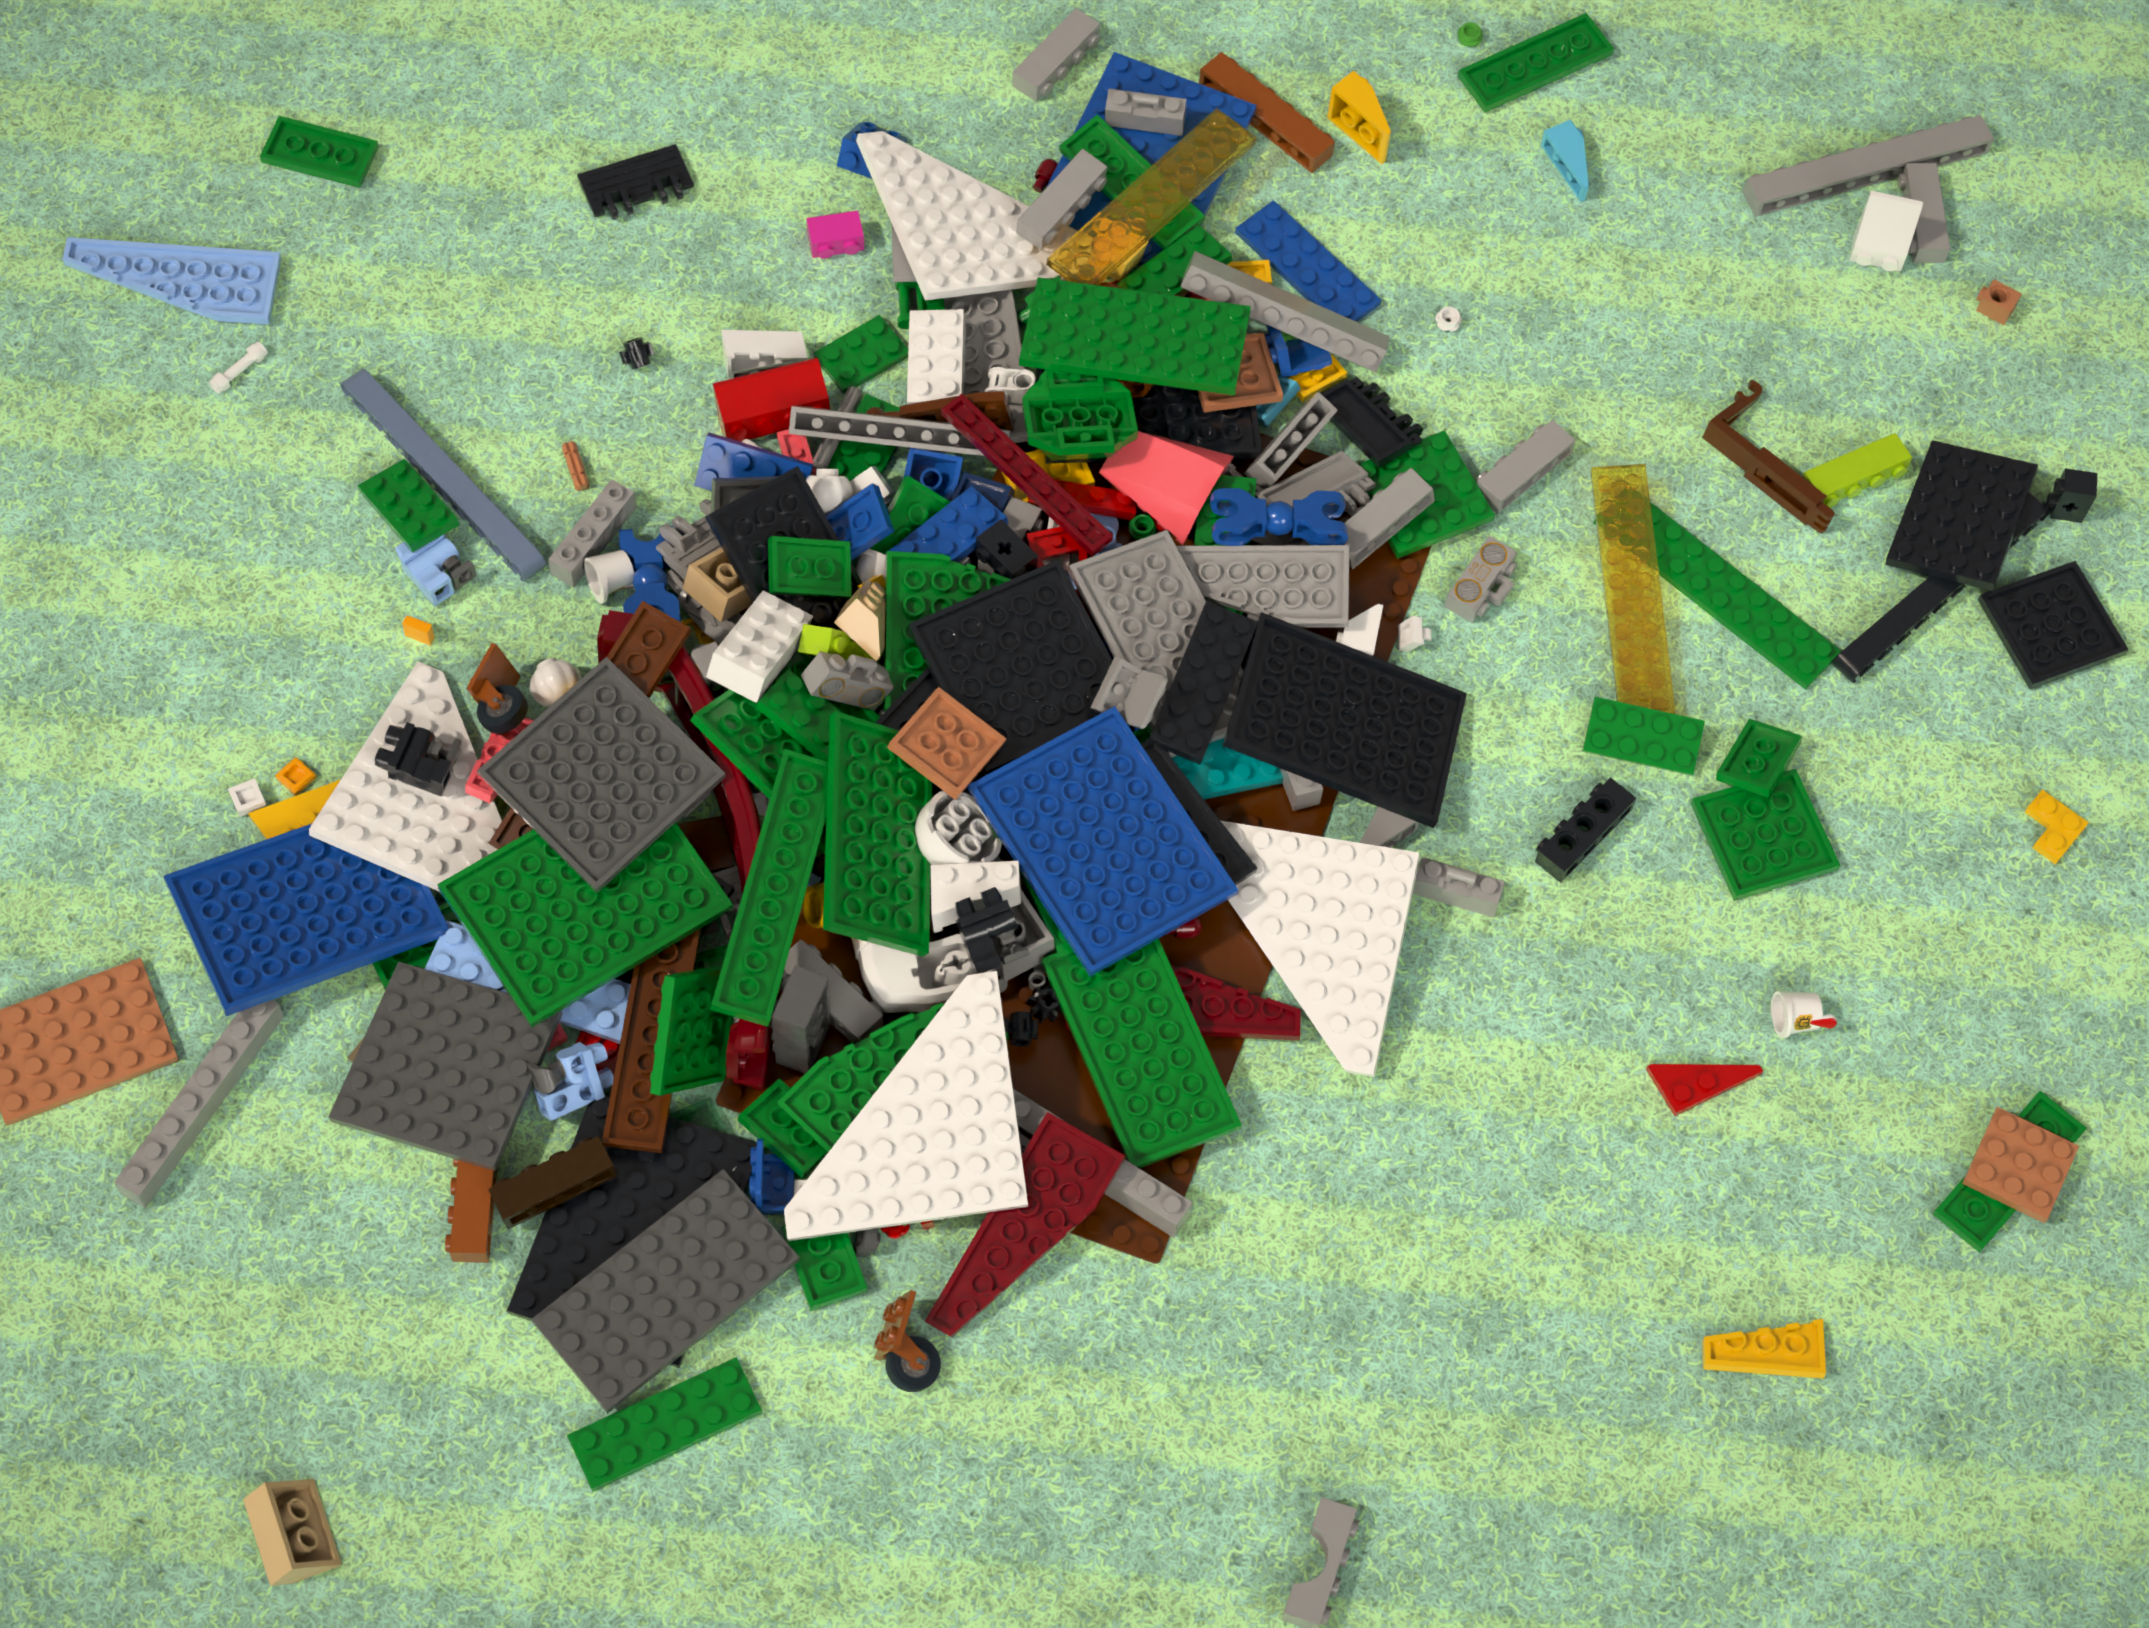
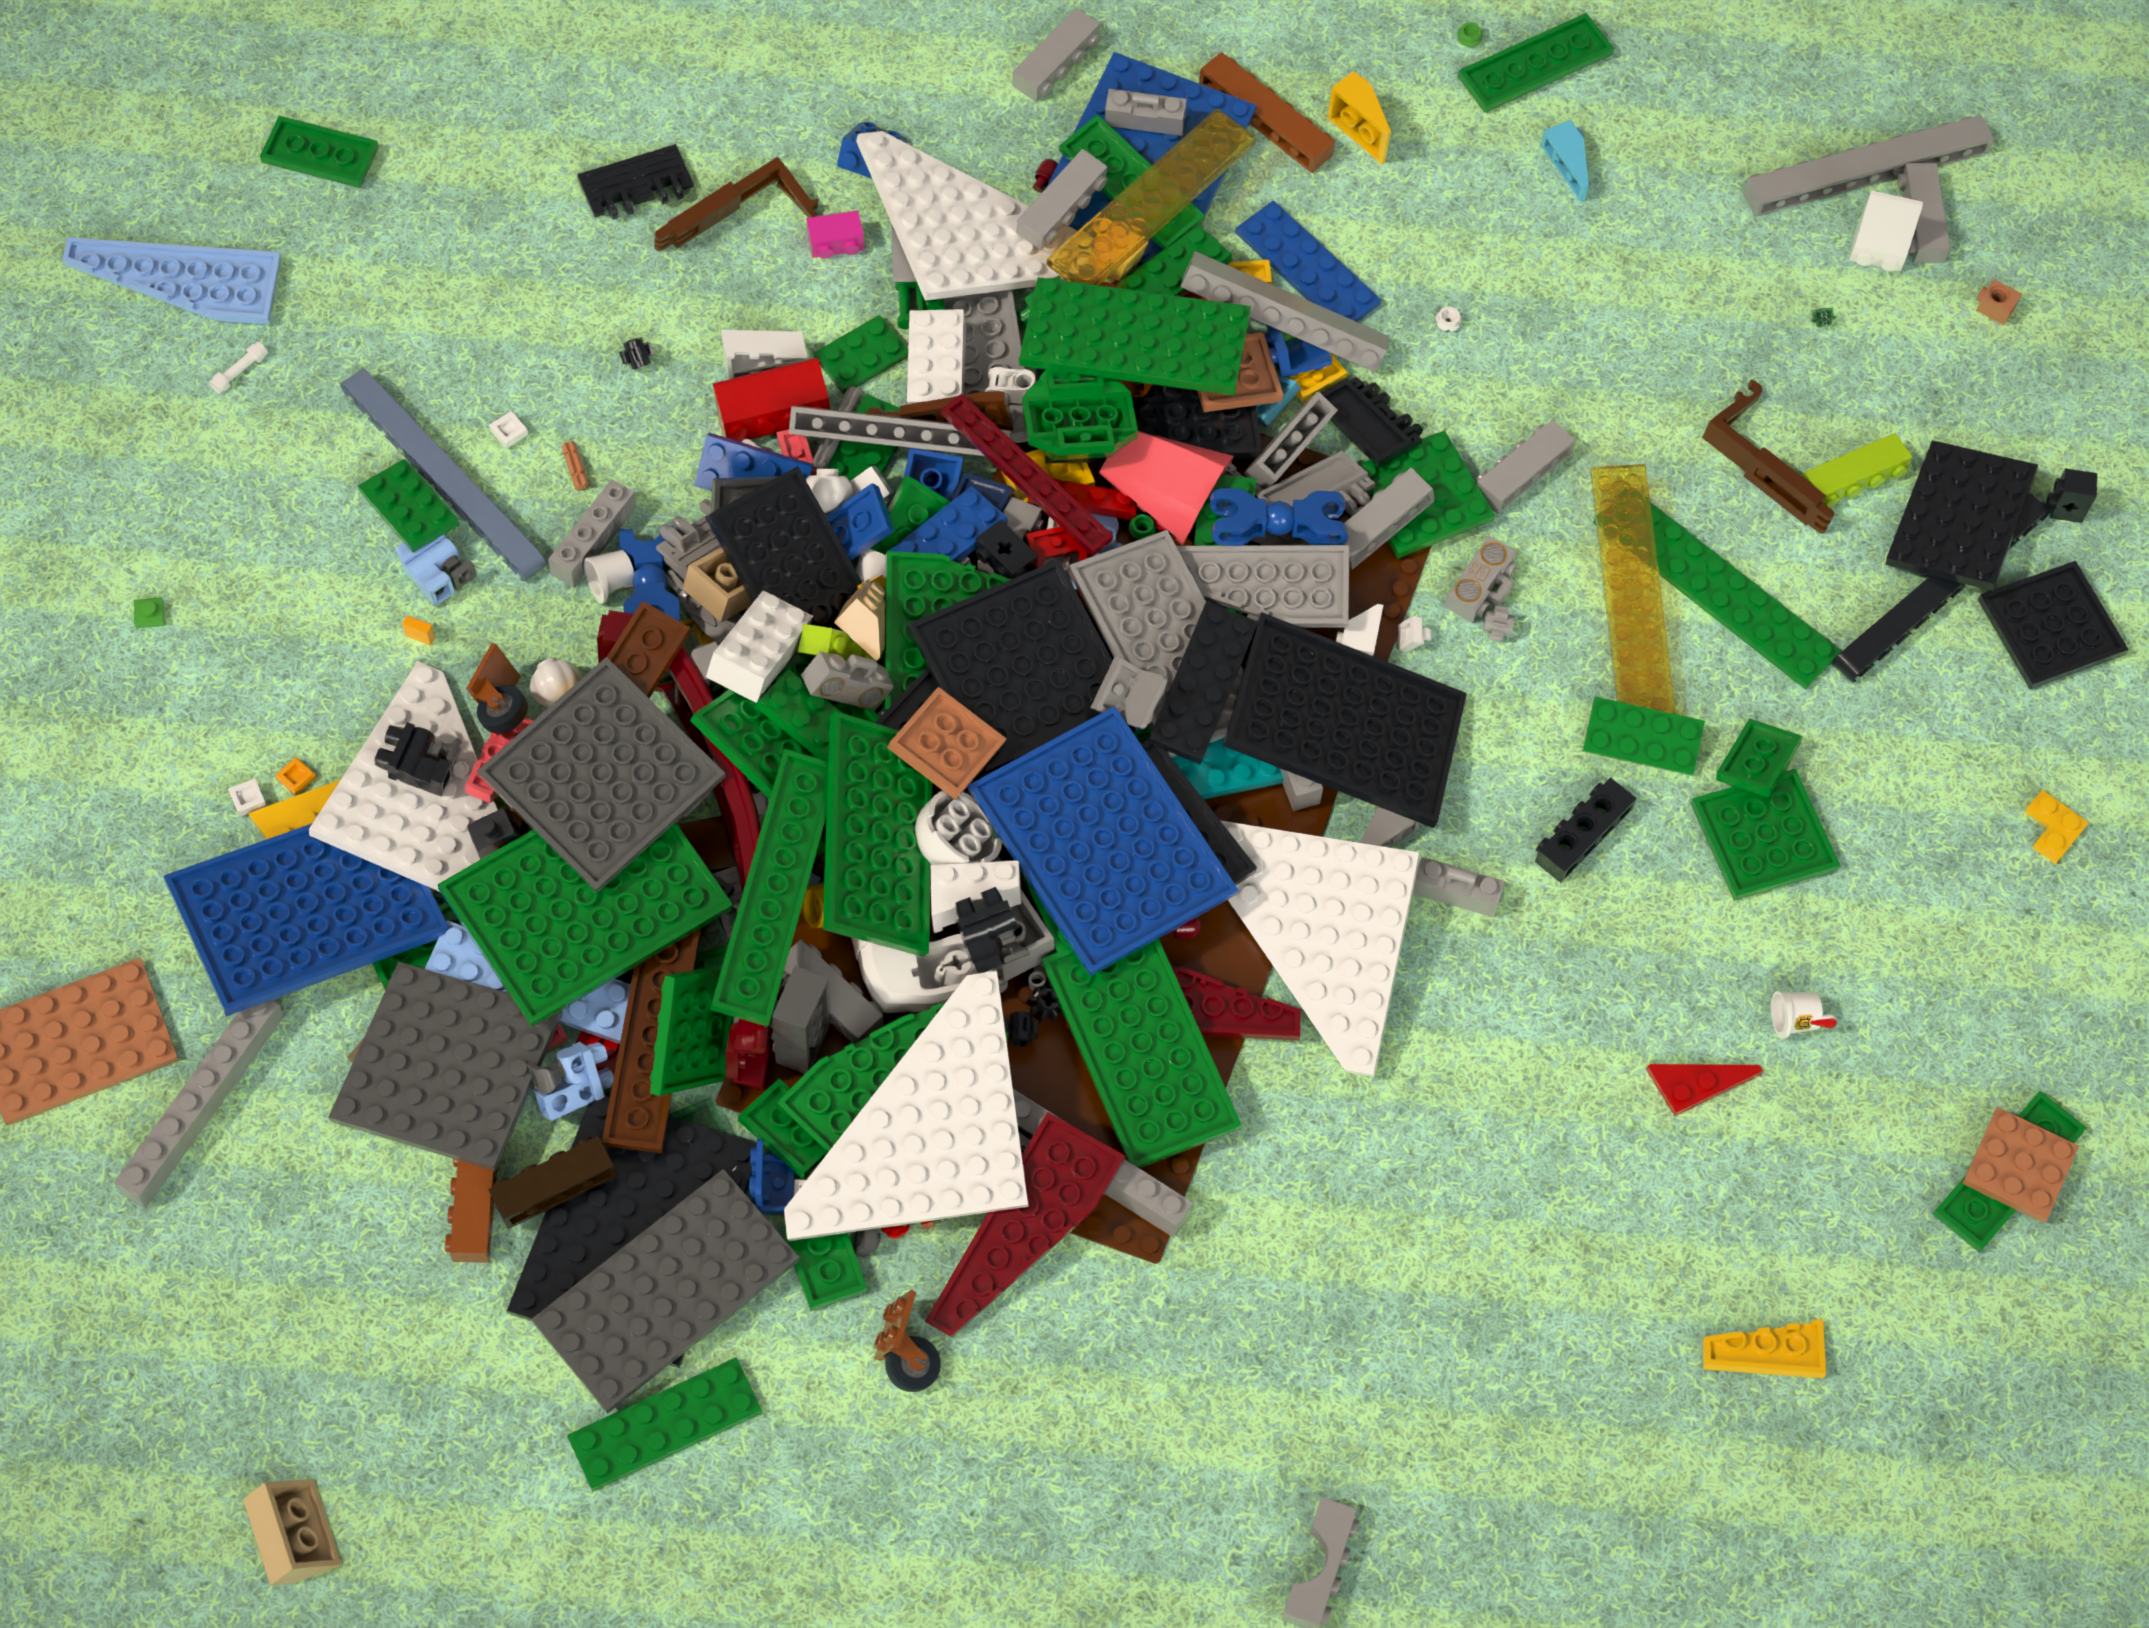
(149, 612): none -> bright green plate
(496, 831): none -> black torso
(508, 430): none -> white plate
(728, 200): none -> reddish brown hinge
(809, 567): green plate -> none
(1498, 623): none -> light grey gear
(1823, 316): none -> clear green plate

